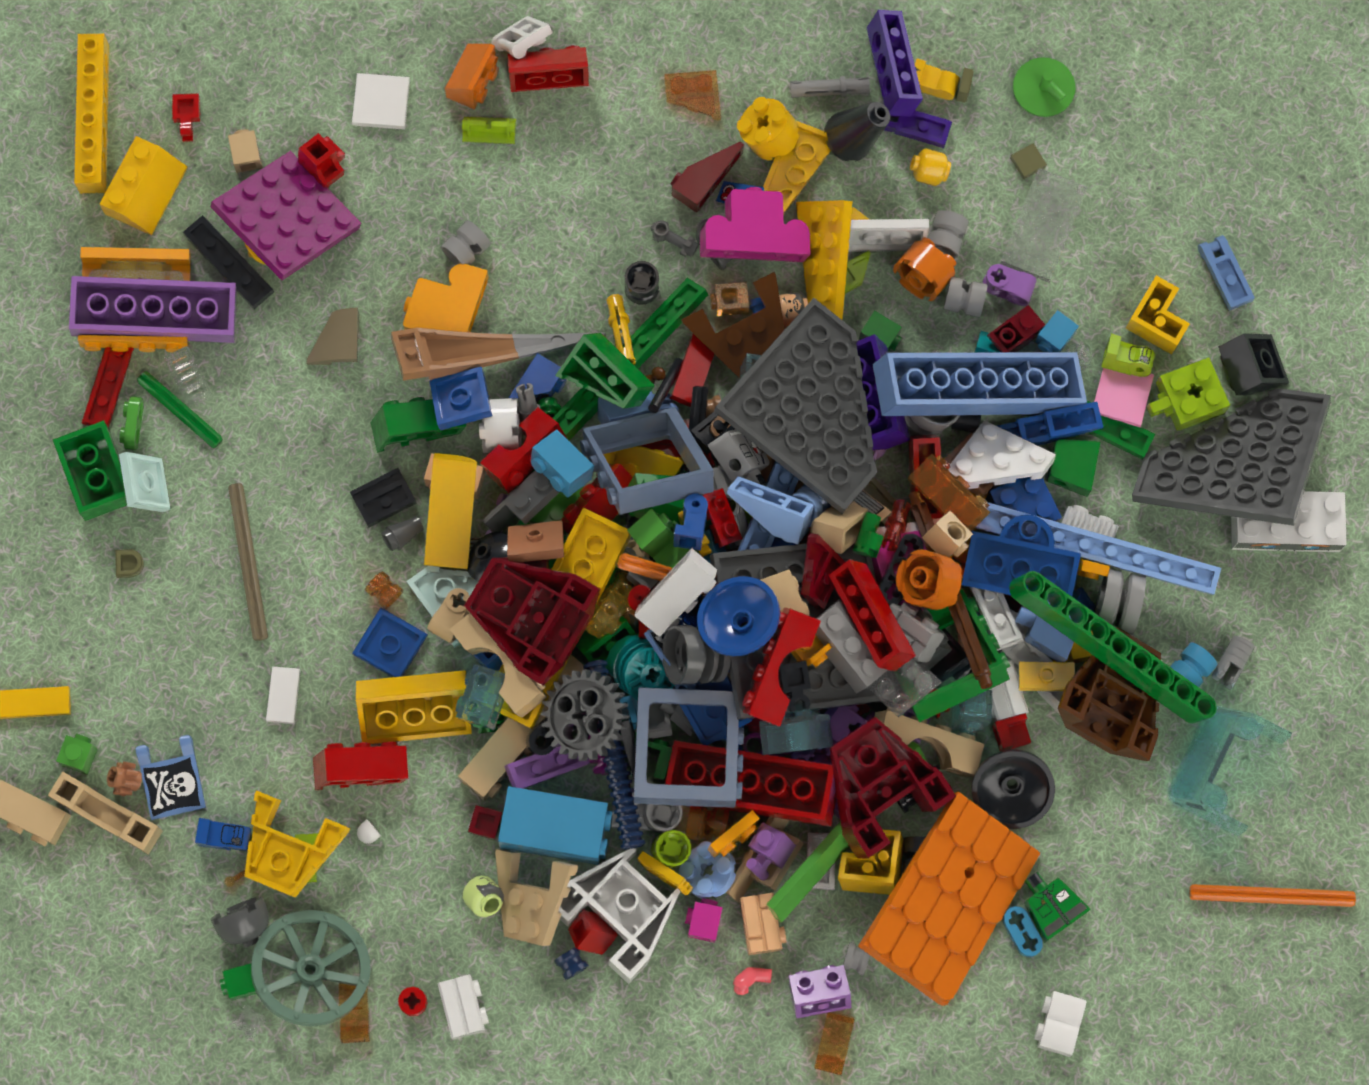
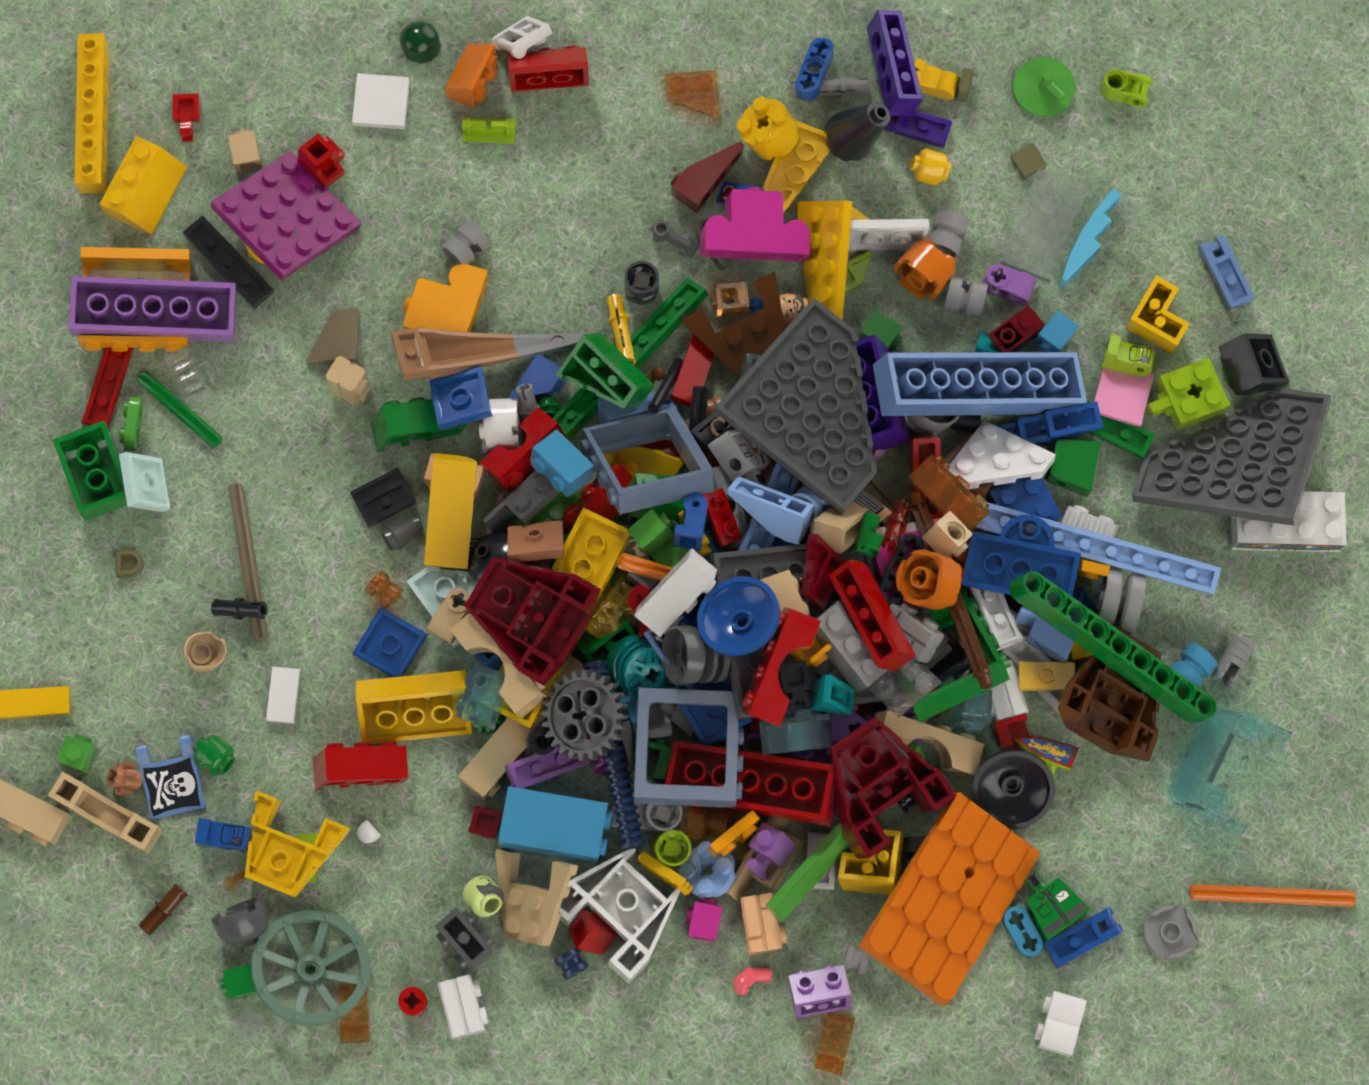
(162, 910): none -> reddish brown axle
(204, 651): none -> tan hair
(213, 755): none -> green head
(239, 608): none -> black pin
(348, 381): none -> tan brick
(420, 42): none -> dark green hair
(458, 931): none -> dark grey brick
(816, 78): none -> blue beam
(831, 696): none -> teal slope
(1051, 751): none -> shield
(1082, 938): none -> blue plate
(1087, 245): none -> medium azure slope
(1128, 89): none -> lime piece
(1161, 932): none -> light grey tile

